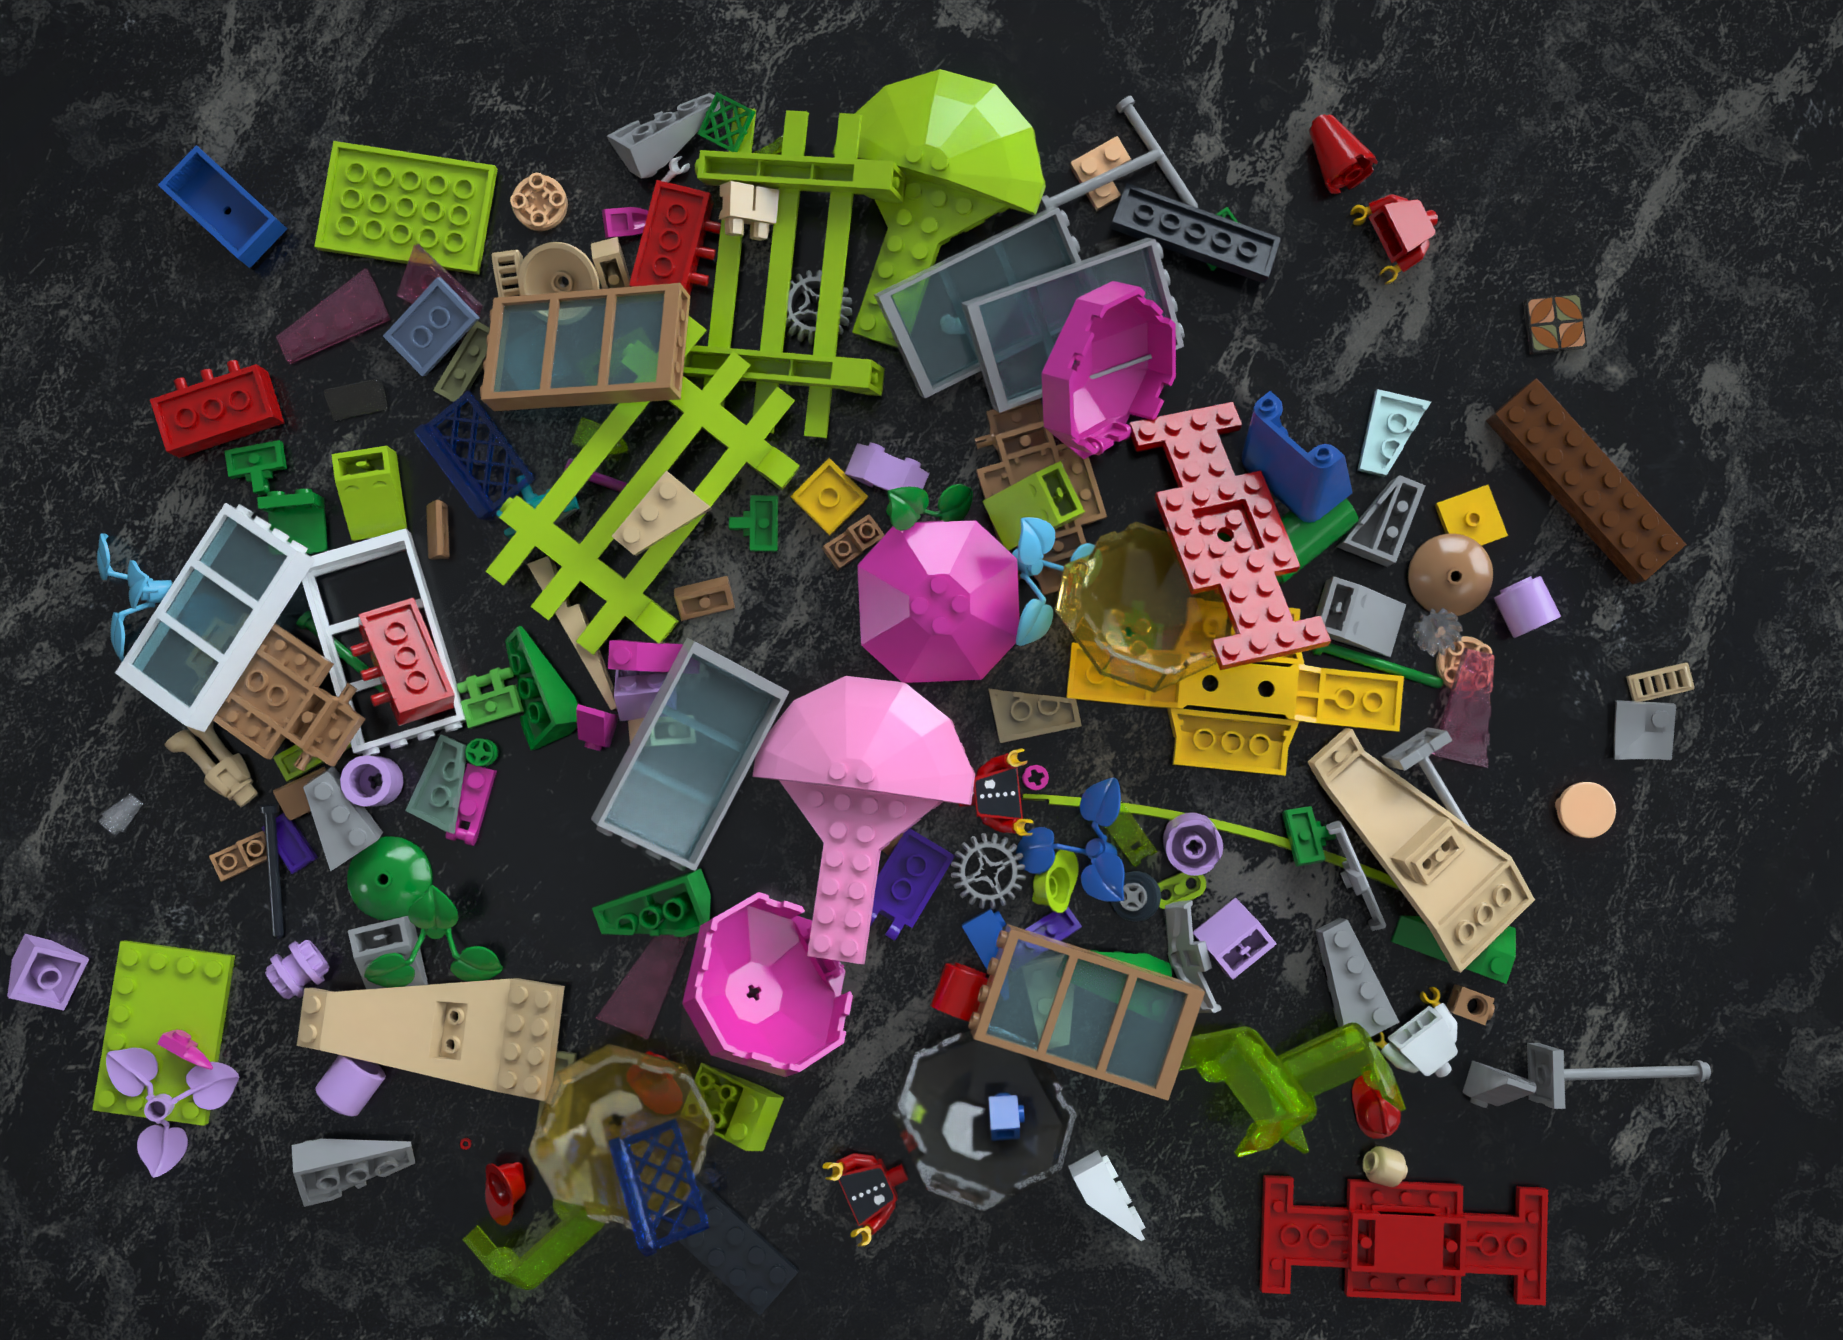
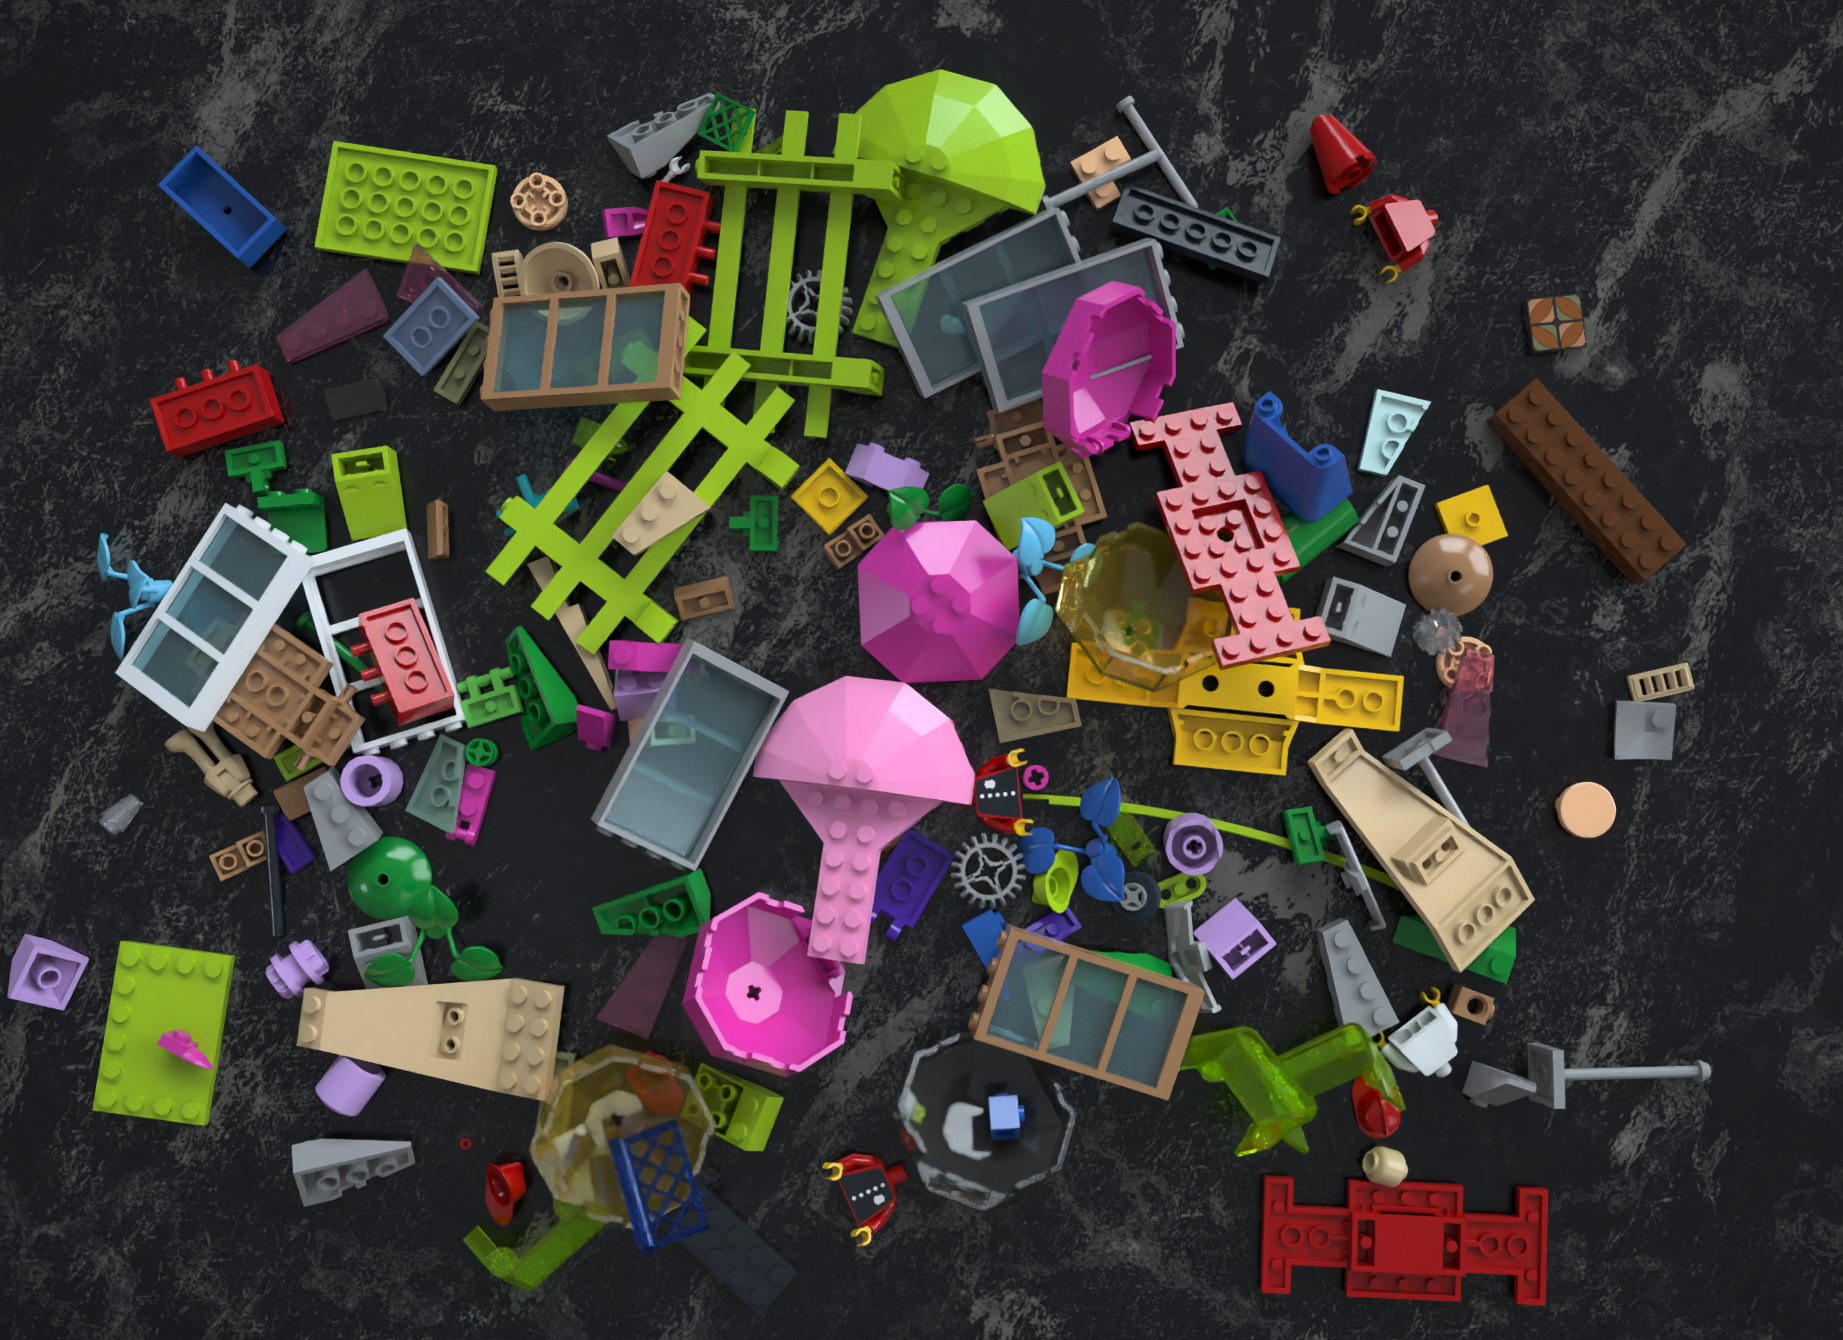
(159, 1145): lavender plant -> none
(460, 474): clear blue fence -> none
(750, 206): tan hips -> none
(959, 990): red piece -> none
(1095, 1181): white slope -> none
(1380, 664): green bar -> none
(1526, 605): lavender piece -> none

